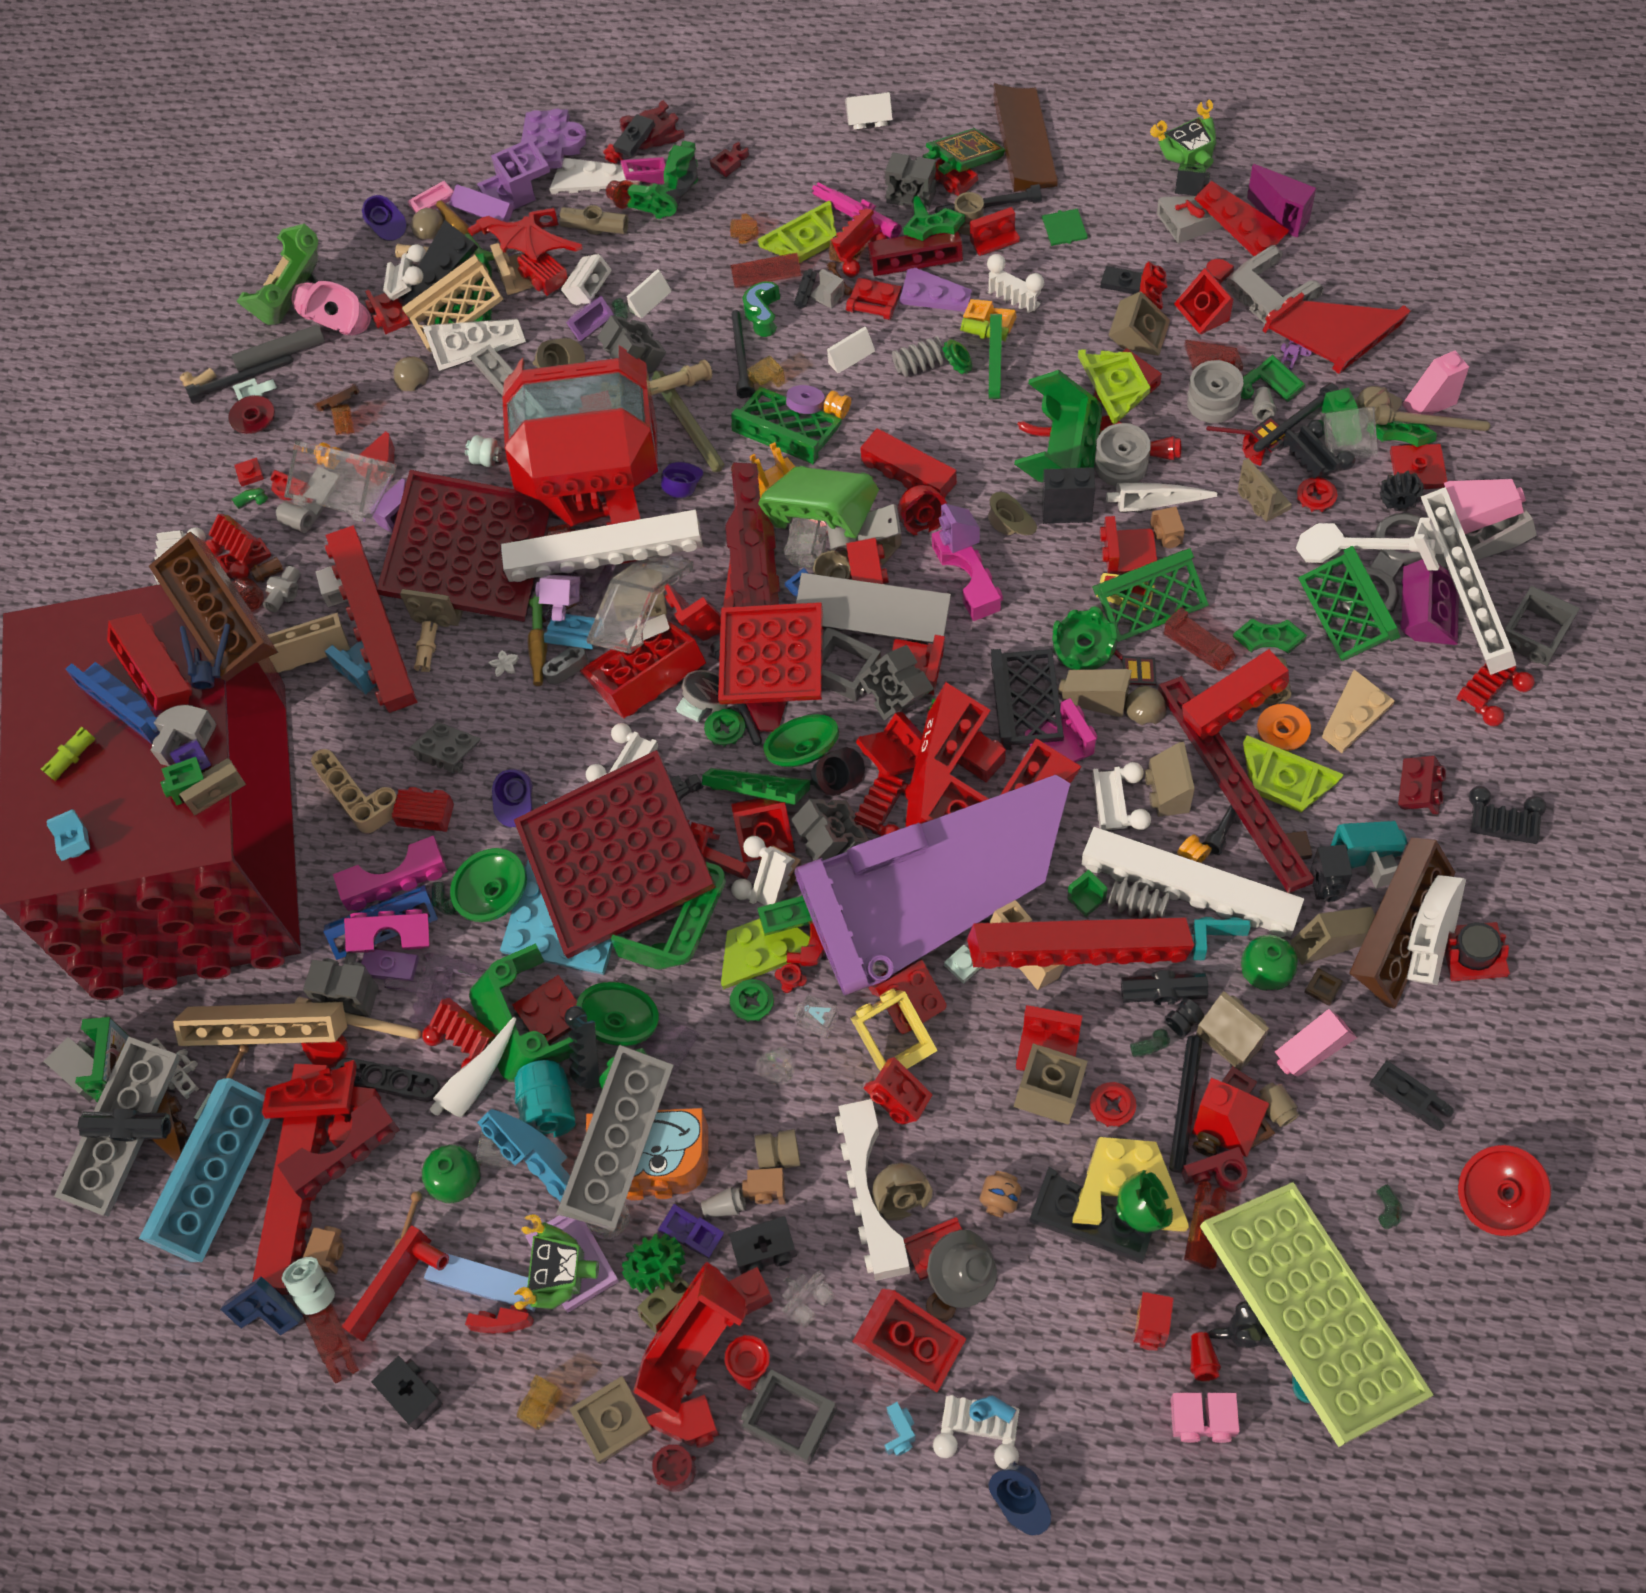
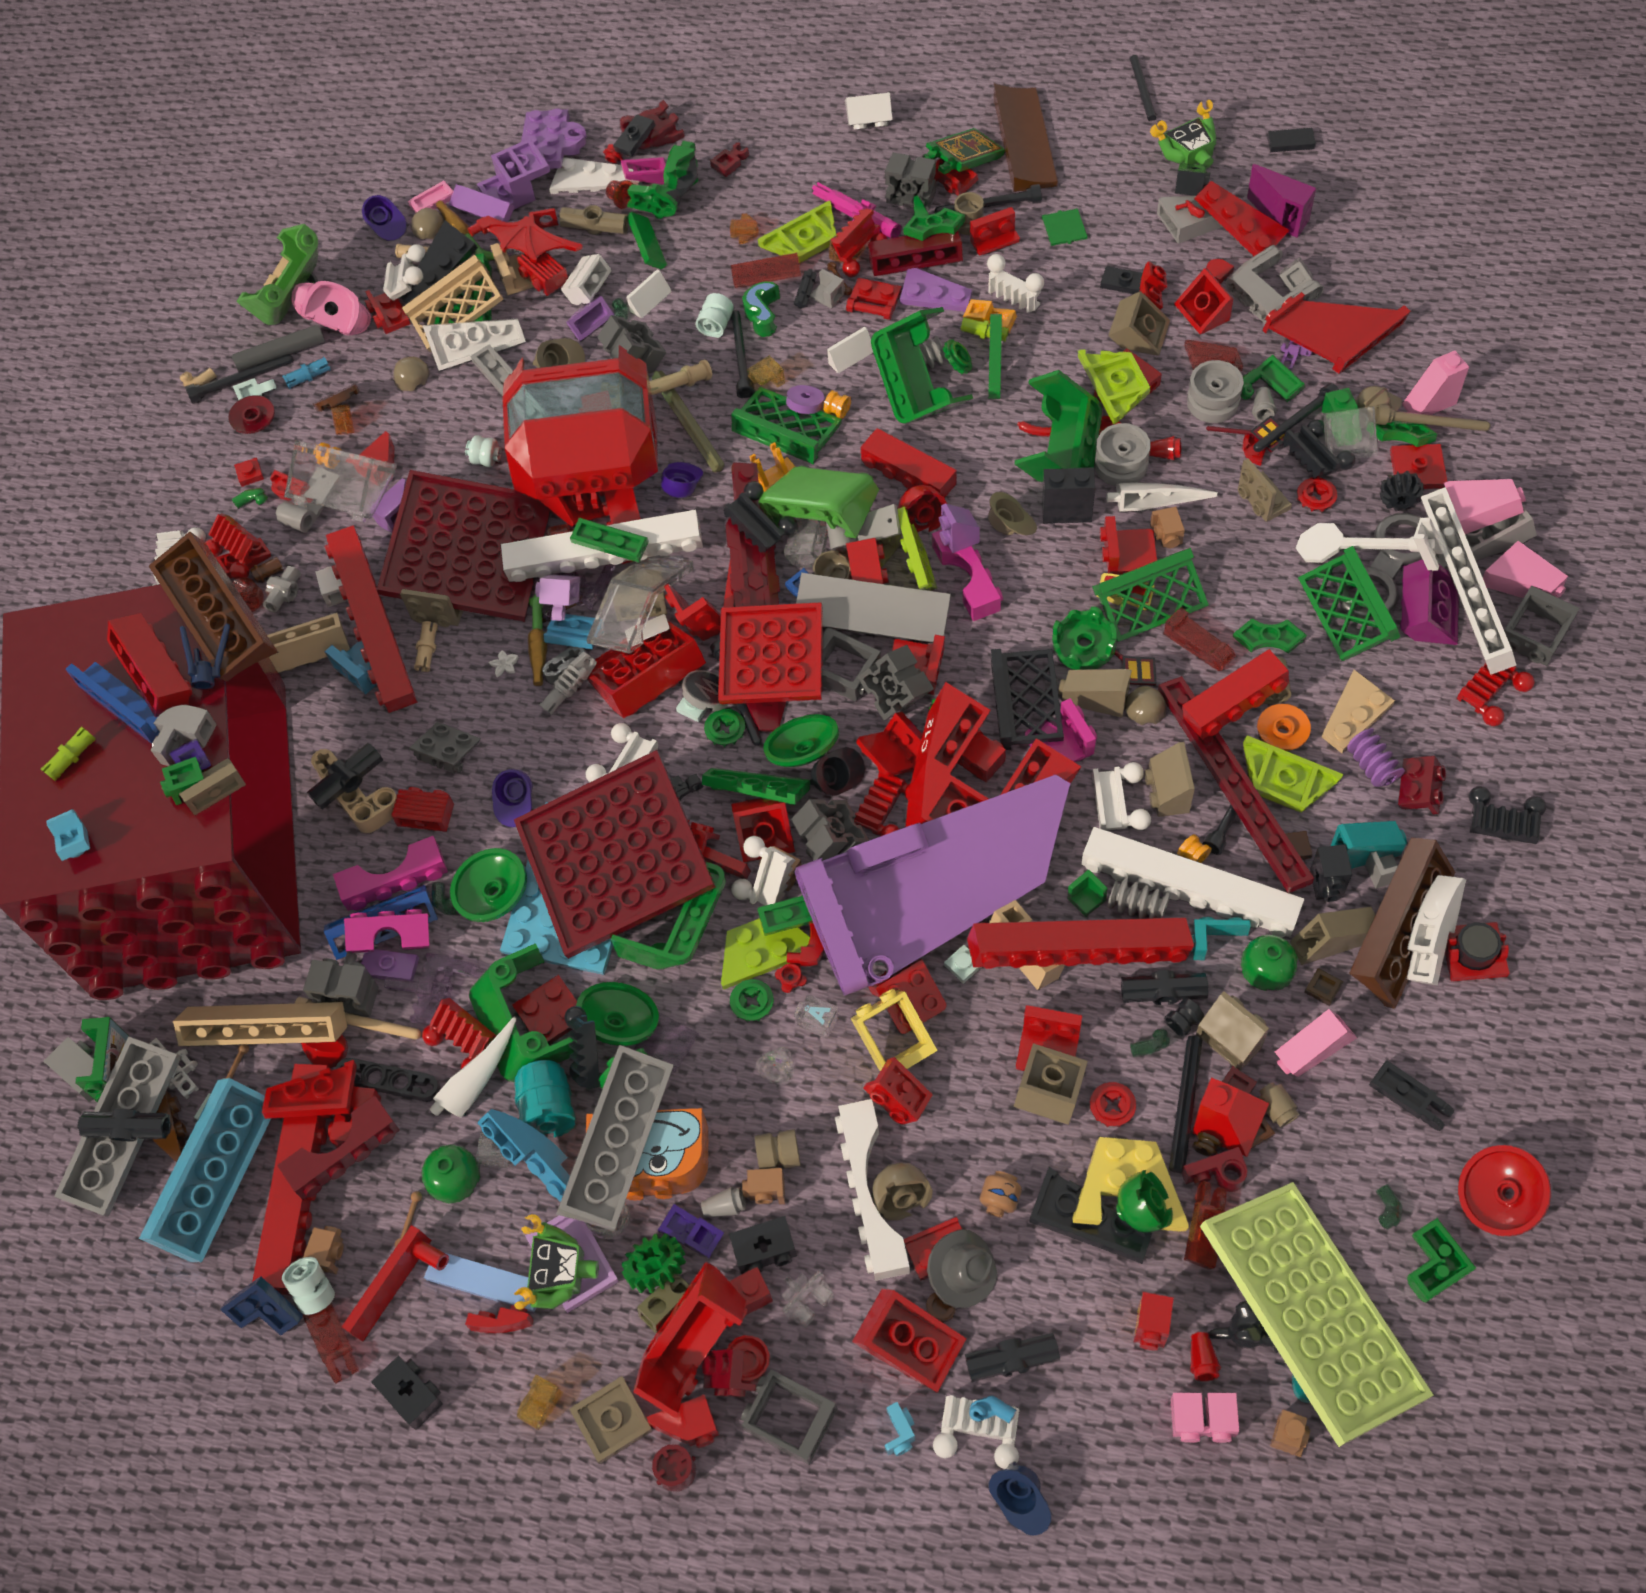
(306, 372): none -> dark azure pin
(345, 776): none -> black piece
(569, 681): none -> light grey hinge
(609, 540): none -> green tile
(646, 240): none -> green tile
(714, 315): none -> light aqua wheel
(724, 1373): none -> dark red bracket
(755, 522): none -> black gear
(905, 370): none -> green windscreen
(913, 545): none -> lime wing
(1012, 1356): none -> black piece
(1141, 83): none -> black bar
(1290, 1433): none -> medium nougat brick
(1291, 140): none -> black tile
(1296, 274): none -> light grey panel
(1373, 760): none -> medium lavender piece
(1446, 1264): none -> green brick
(1521, 569): none -> bright pink slope

